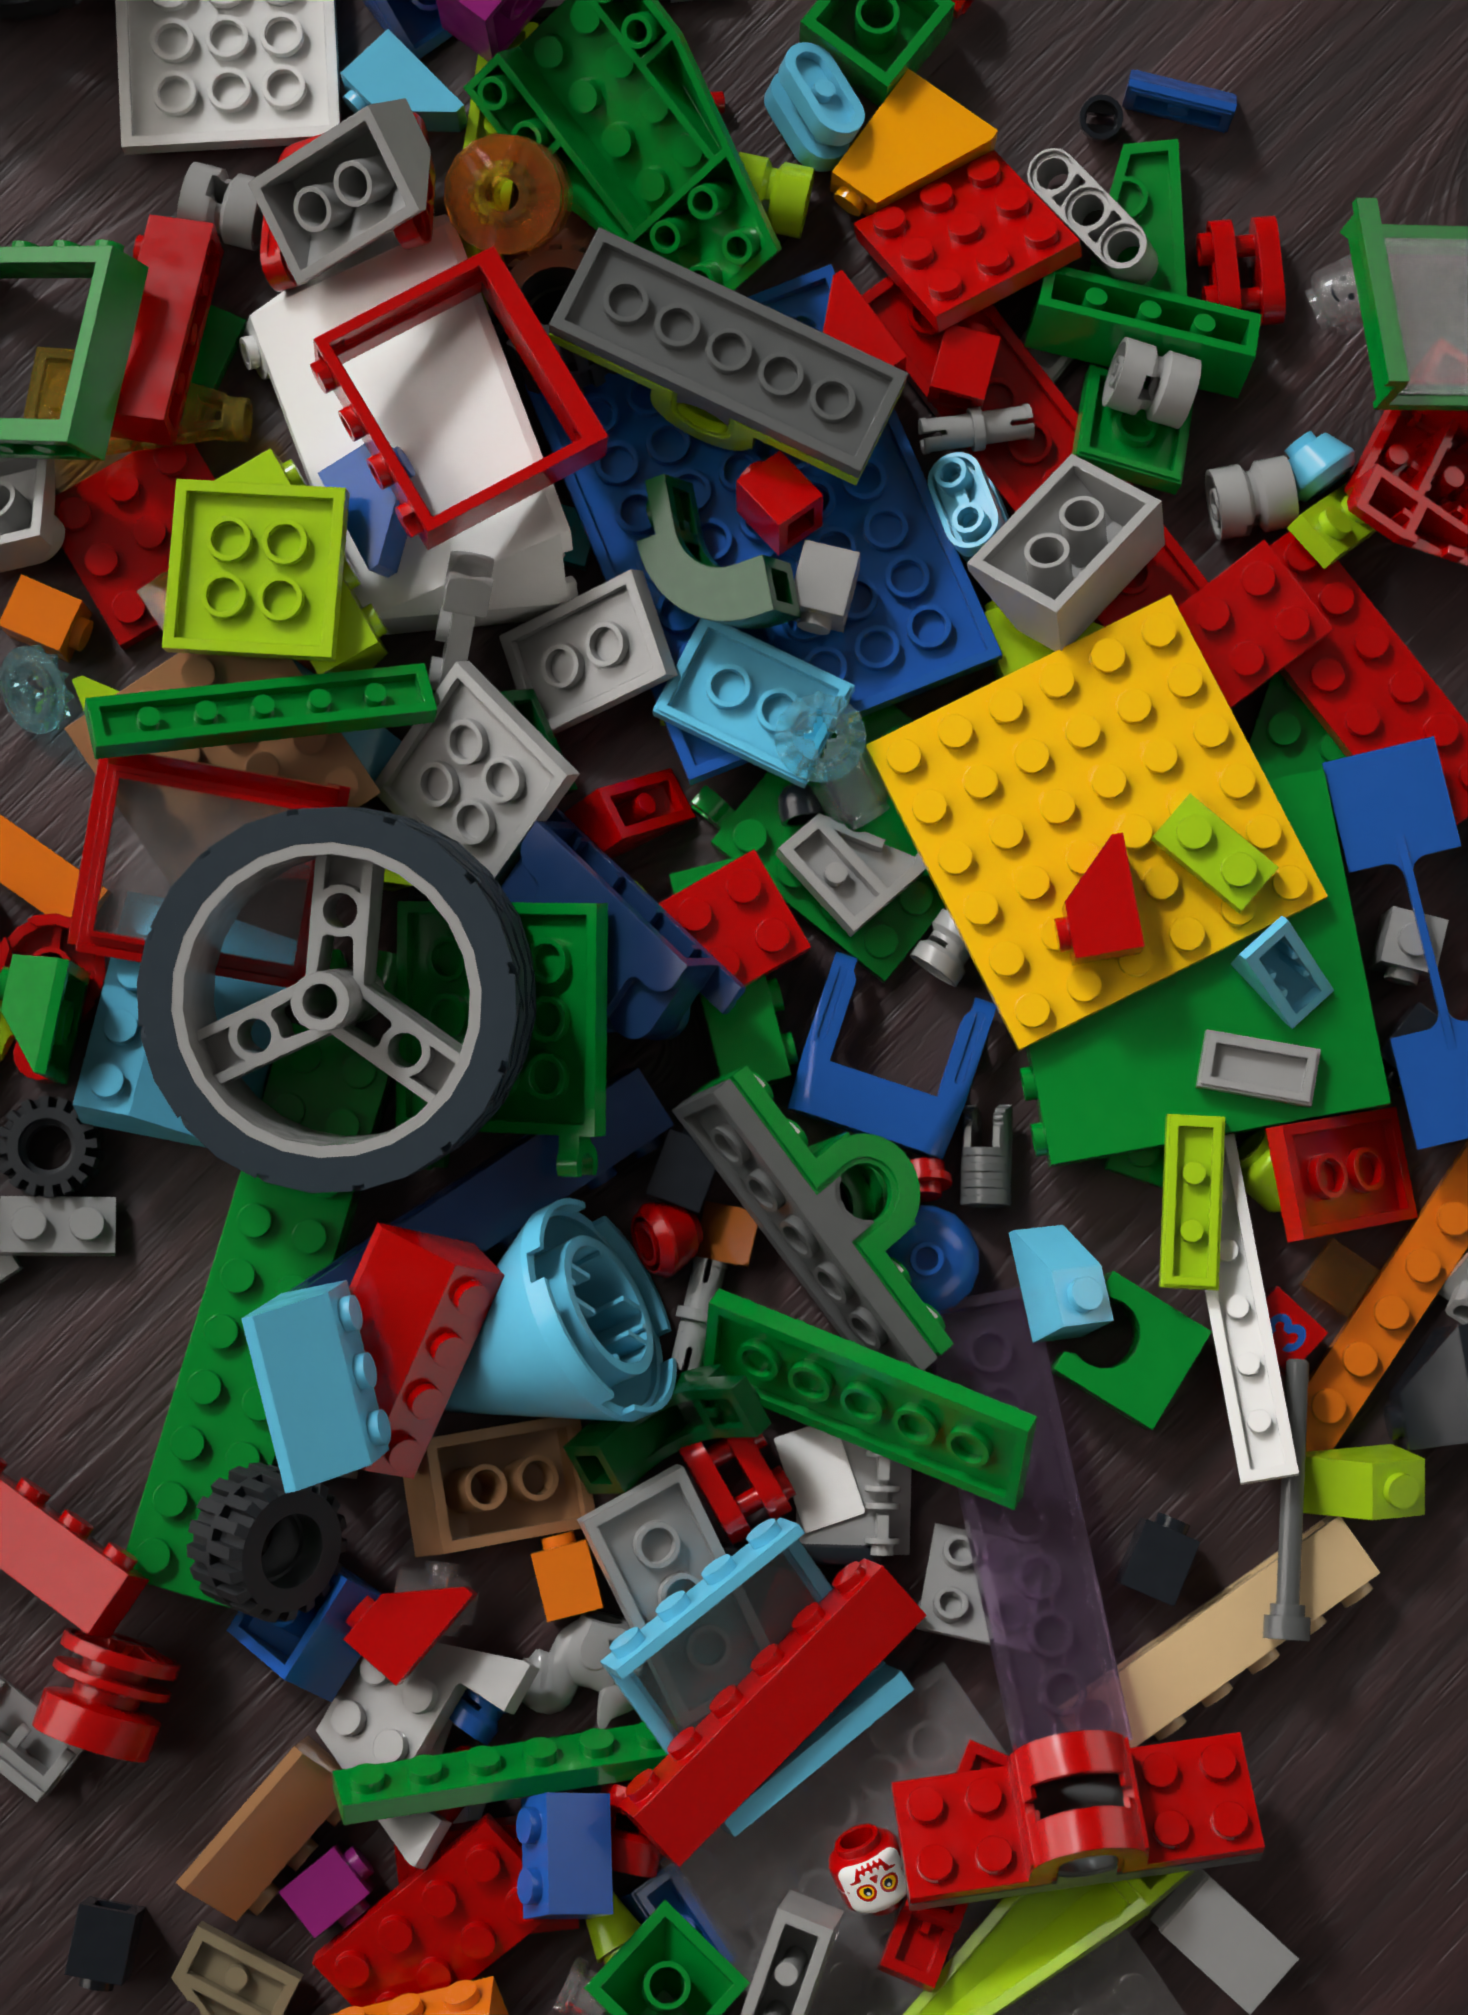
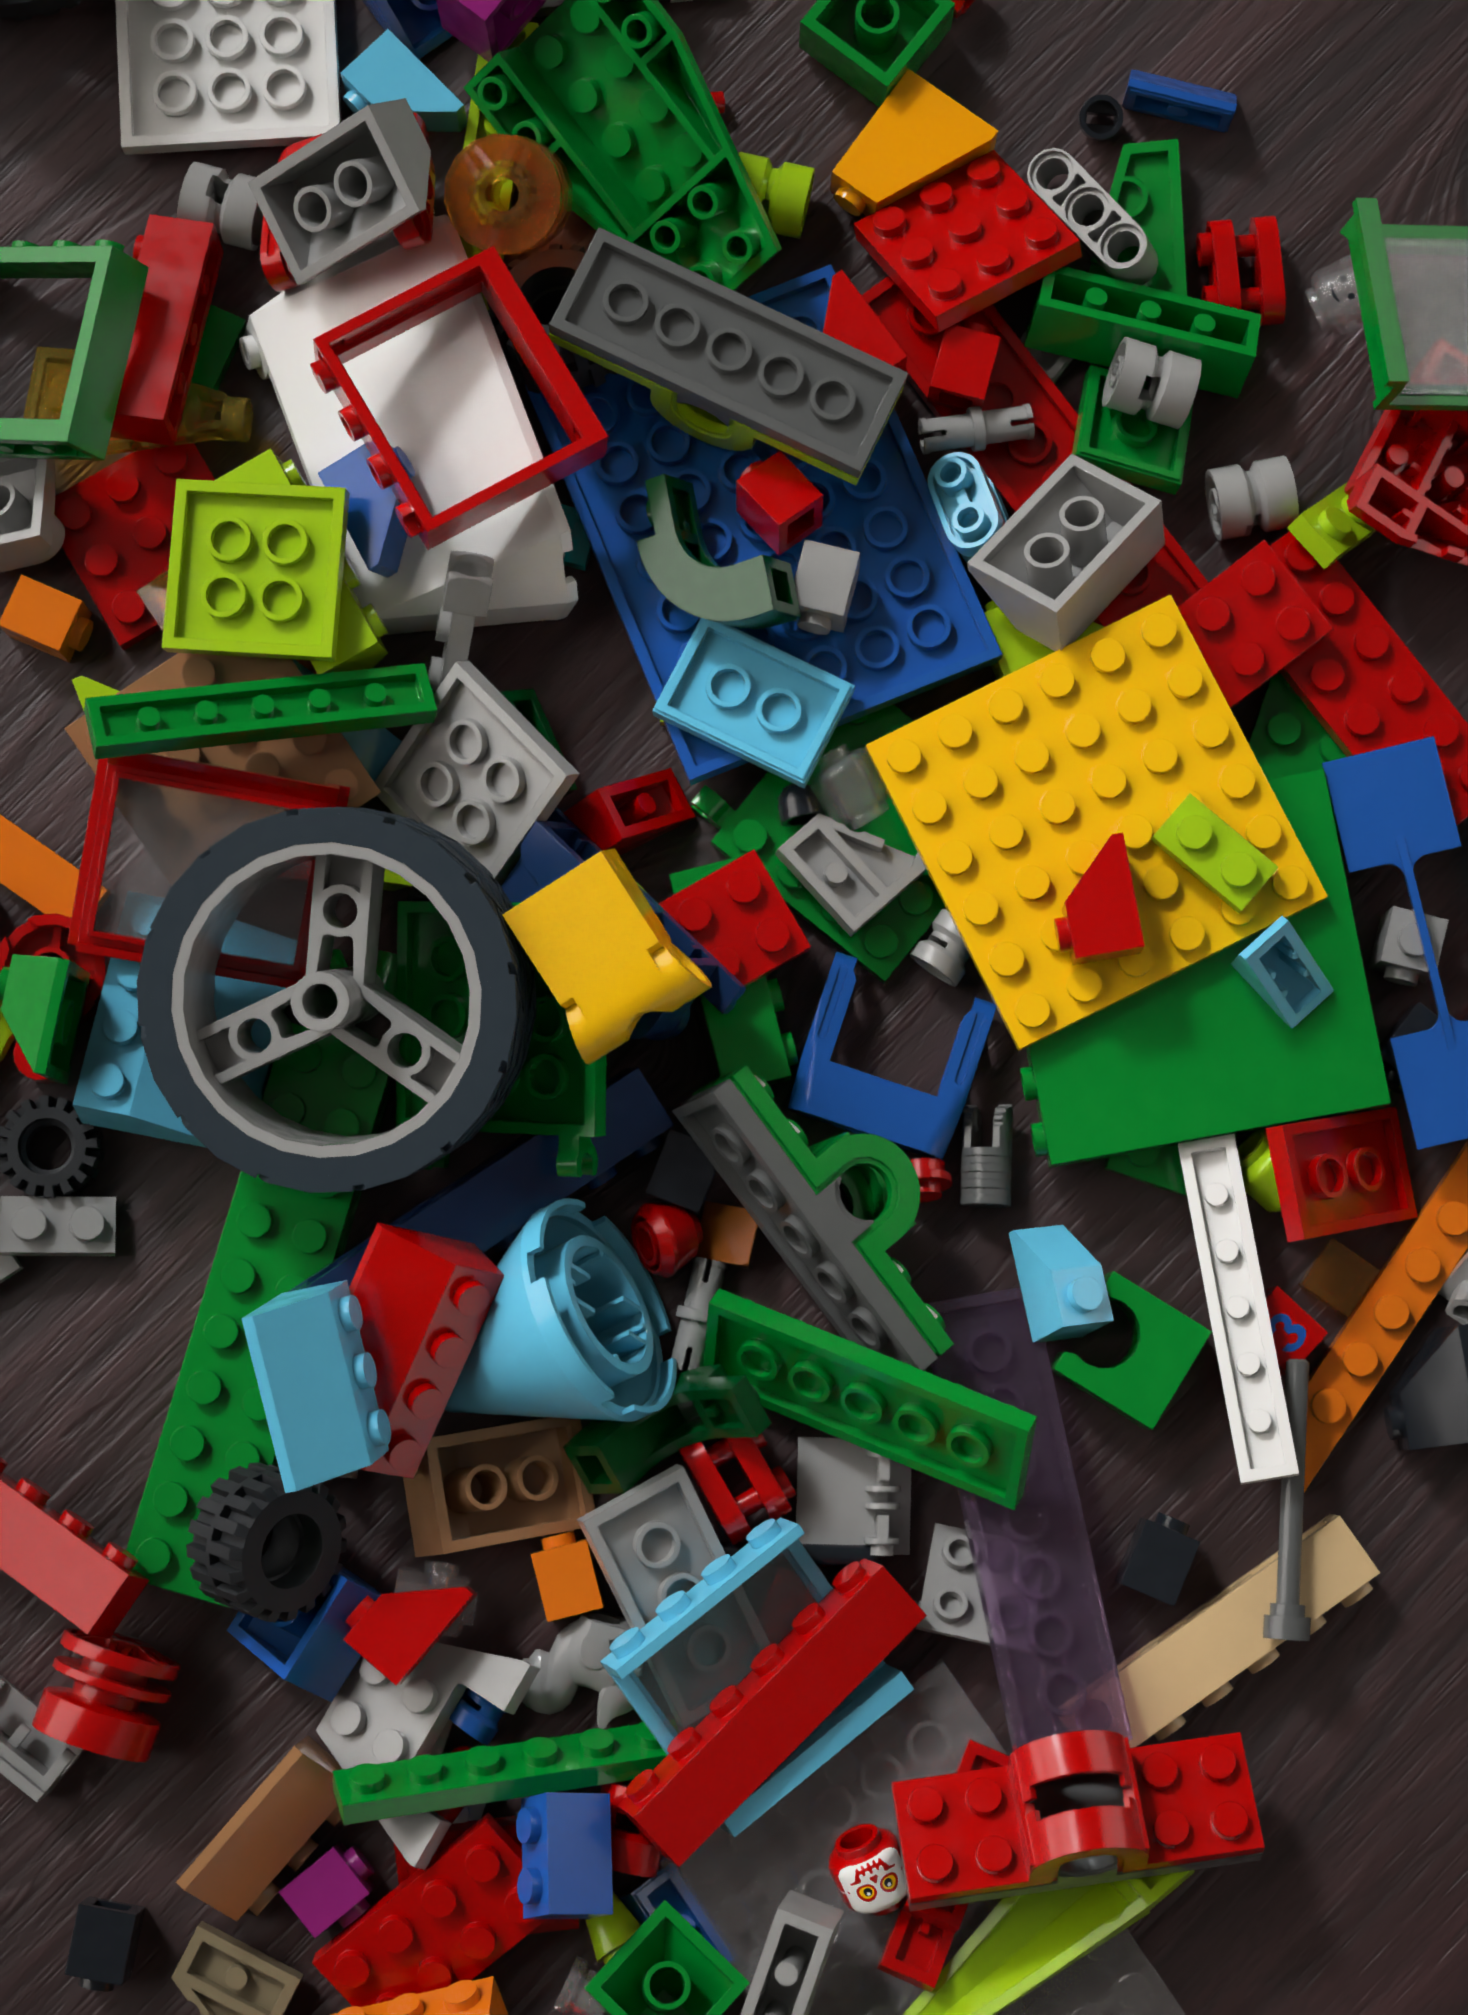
(25, 702): clear light blue gear -> none
(591, 651): light grey plate -> none
(603, 953): none -> yellow piece
(814, 106): medium azure brick -> none
(820, 1477): white sticker -> none
(840, 753): clear light blue gear -> none
(938, 1257): blue cylinder -> none
(1192, 1202): lime tile -> none
(1223, 1939): light grey piece -> none
(1258, 1068): light grey tile -> none
(1318, 463): medium azure cone -> none
(1365, 1482): lime slope -> none

